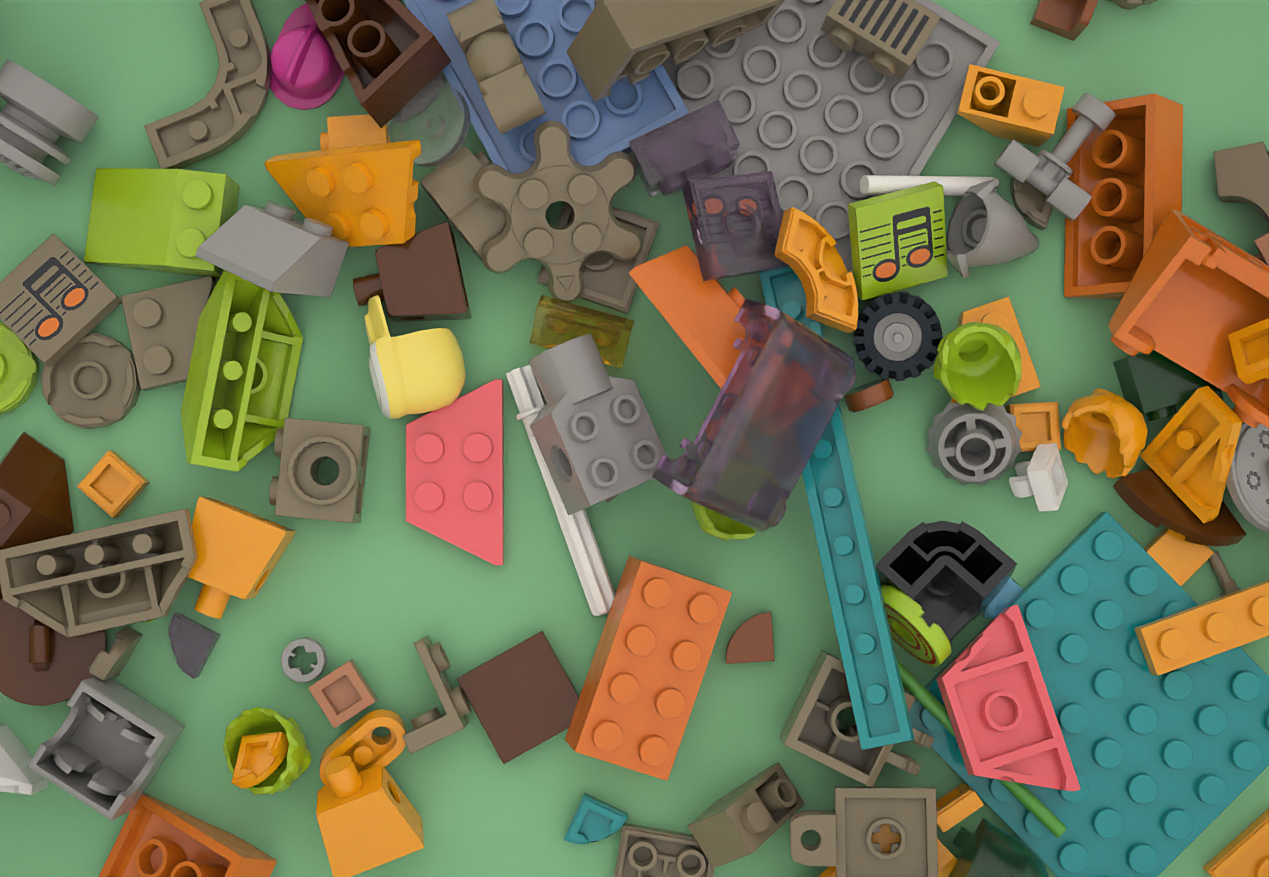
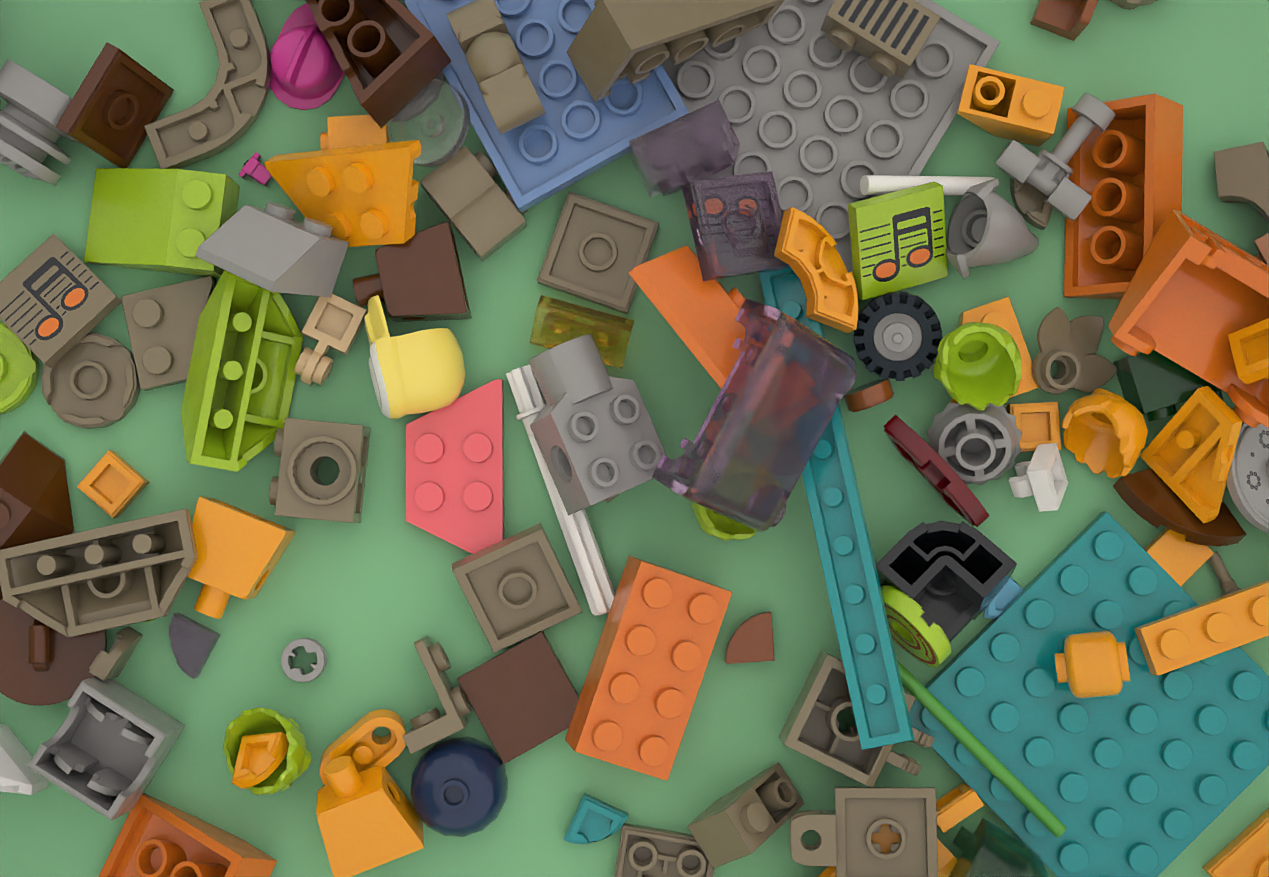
(115, 106): none -> reddish brown tile
(256, 170): none -> dark pink piece
(333, 325): none -> tan plate
(343, 693): nougat plate -> none
(459, 786): none -> dark blue cylinder
(516, 587): none -> dark tan plate
(552, 179): dark tan plate -> none
(935, 471): none -> dark red tile
(1005, 709): coral wing -> none
(1073, 349): none -> dark tan plate
(1093, 664): none -> light orange head

